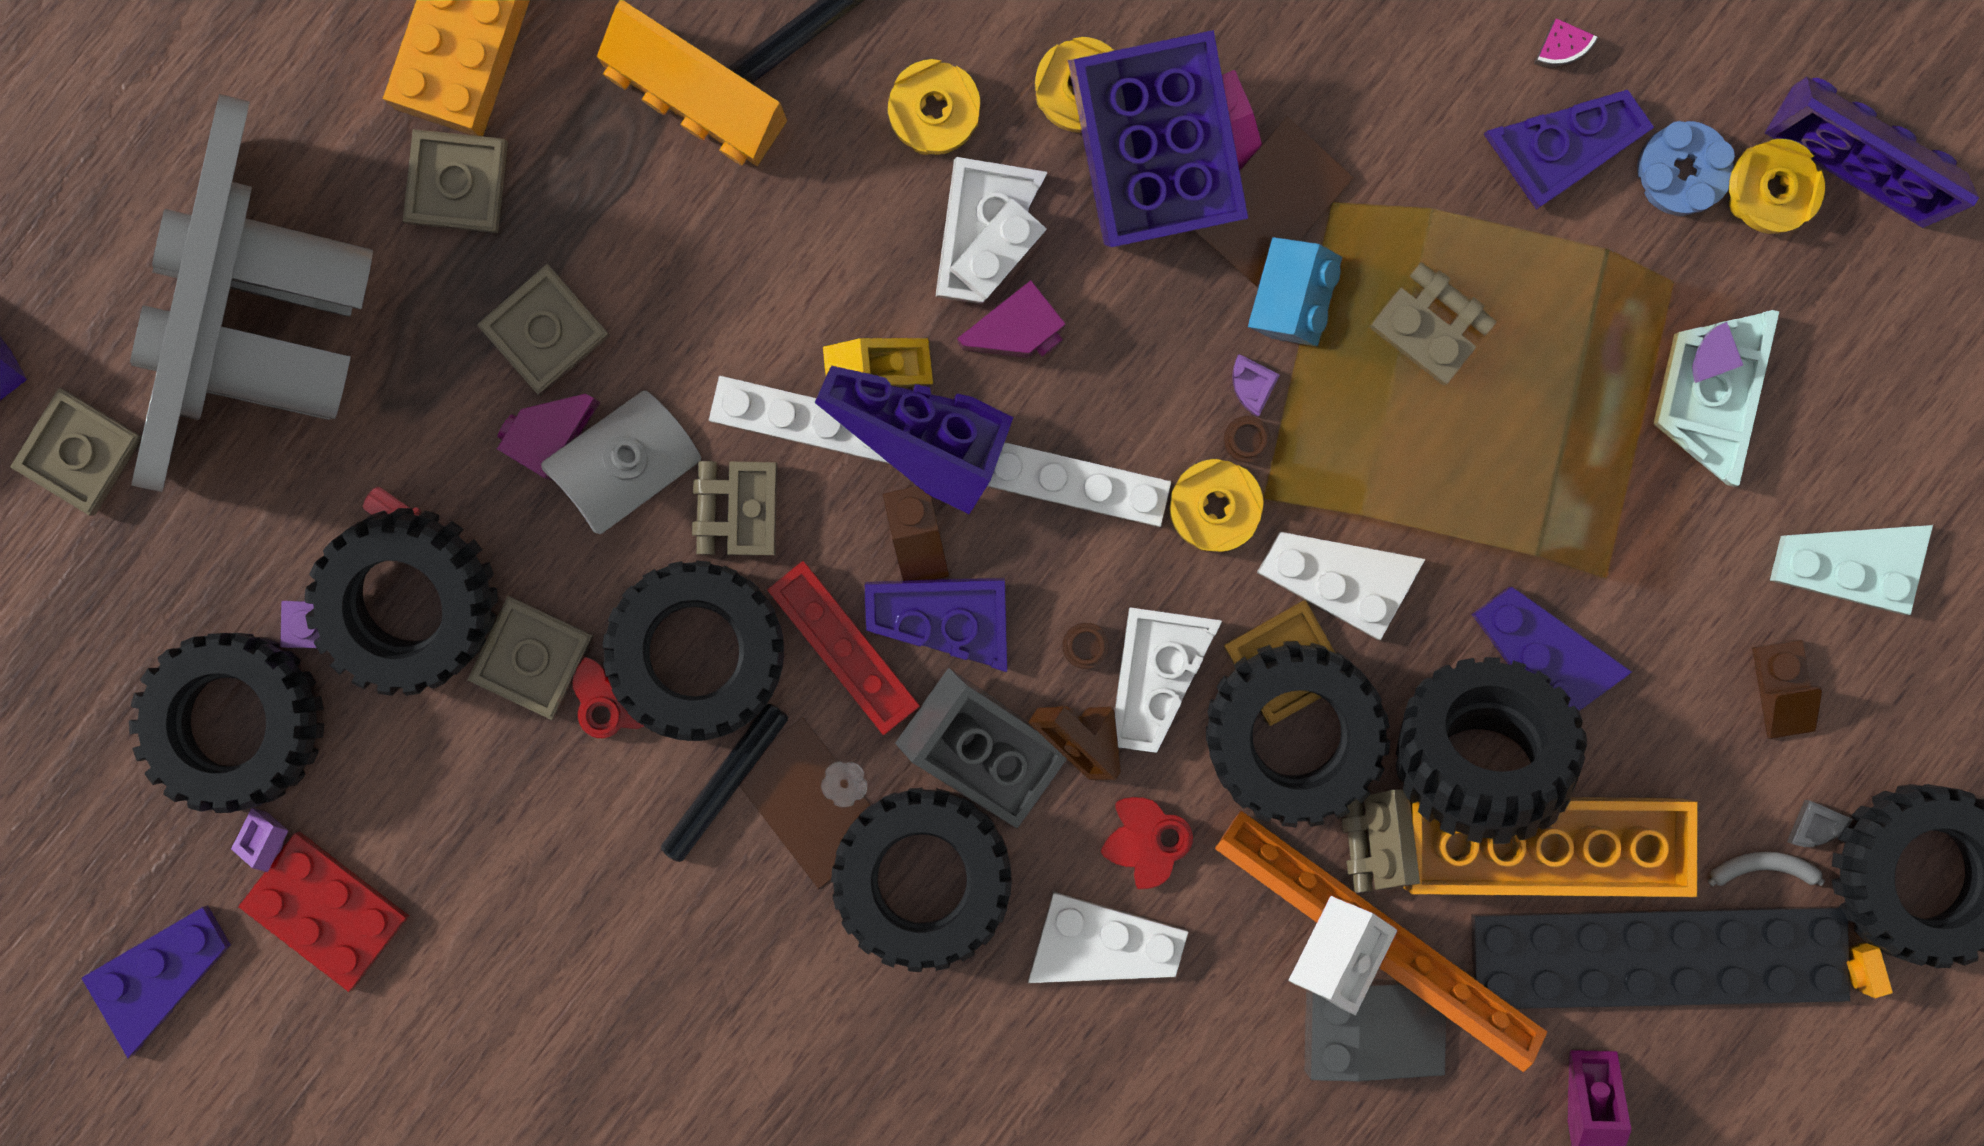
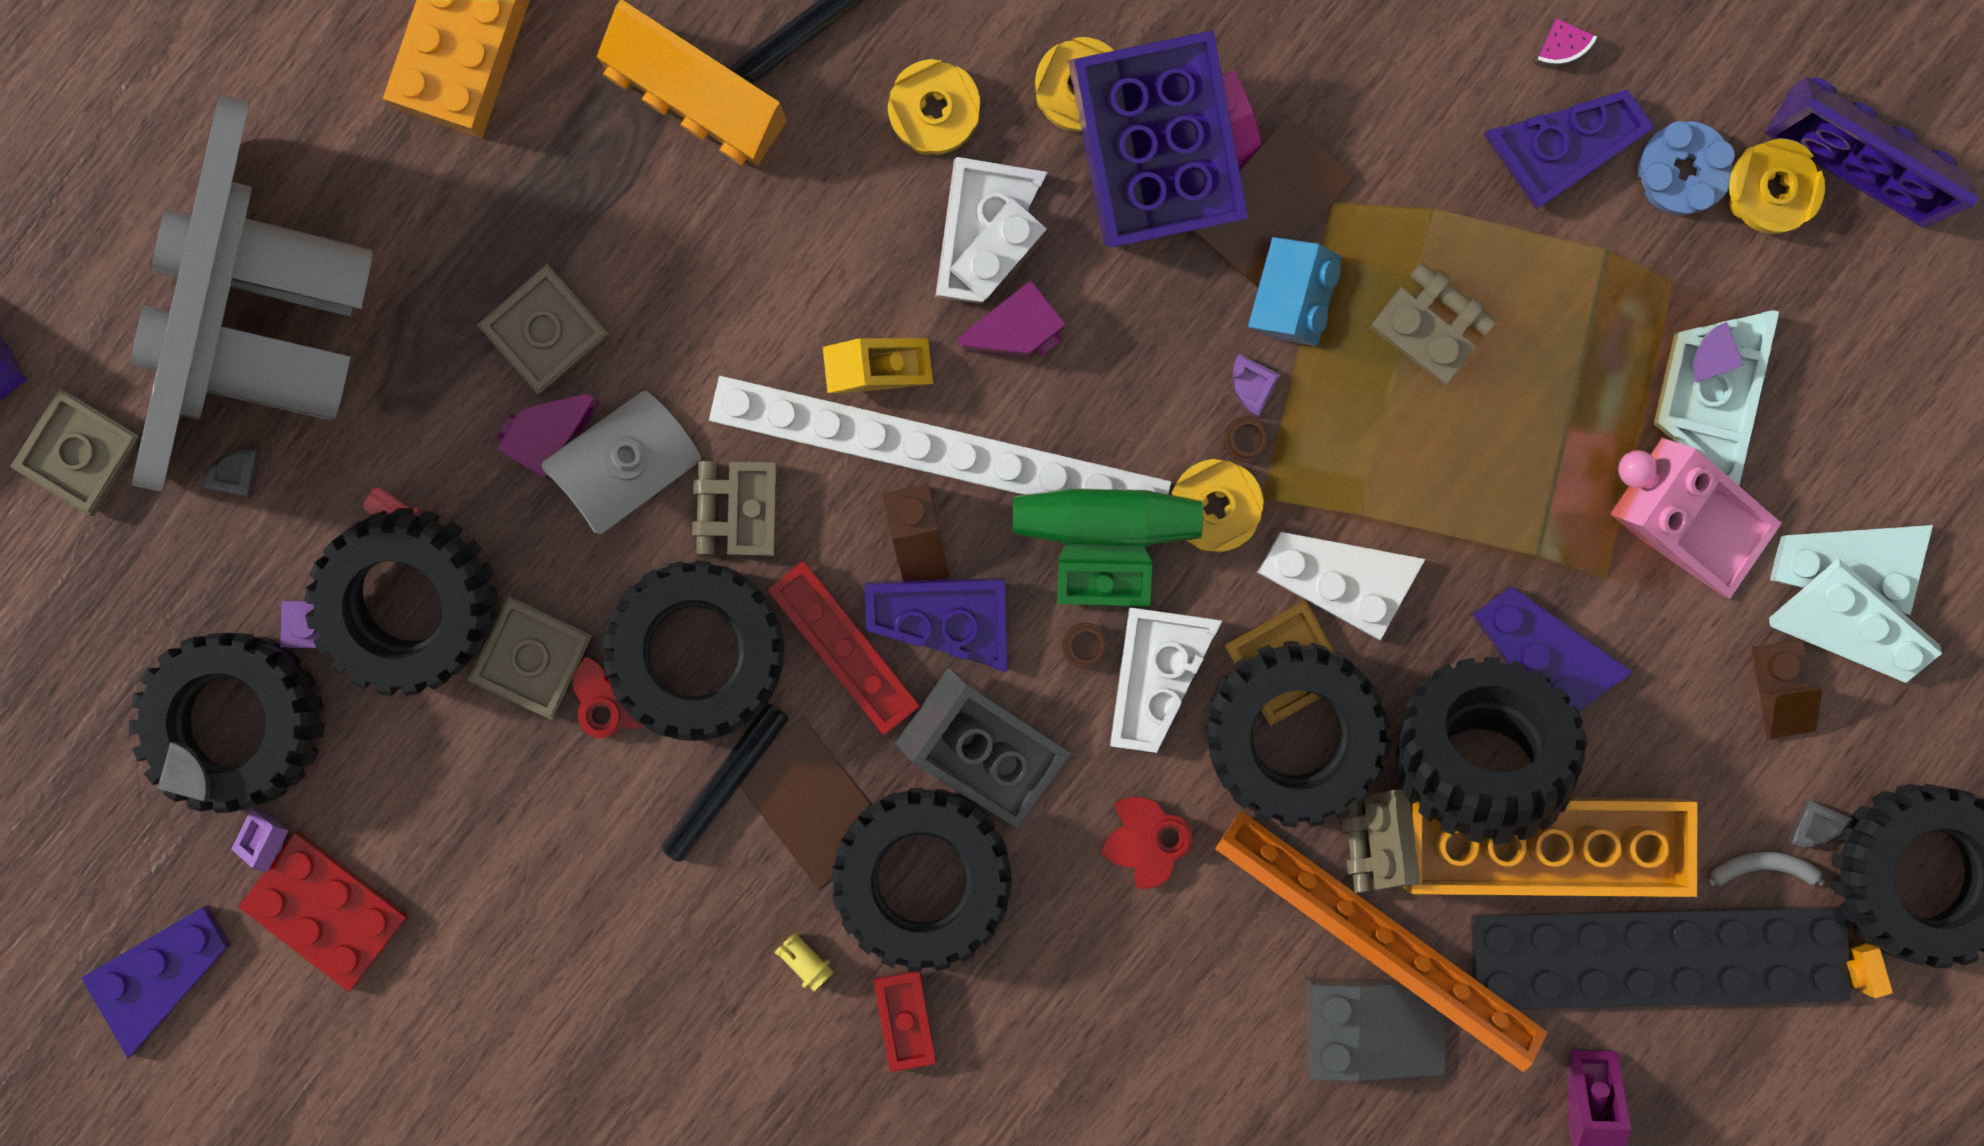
(184, 773): none -> flat silver tile
(234, 473): none -> flat silver tile
(455, 181): dark tan plate -> none
(804, 962): none -> light yellow pin
(844, 796): clear plate -> none
(904, 1020): none -> red plate
(931, 439): dark purple wedge -> none
(1084, 740): reddish brown slope -> none
(1103, 944): white wing -> none
(1106, 538): none -> green plate
(1343, 954): white panel -> none
(1693, 514): none -> bright pink slope
(1857, 623): none -> light aqua wing

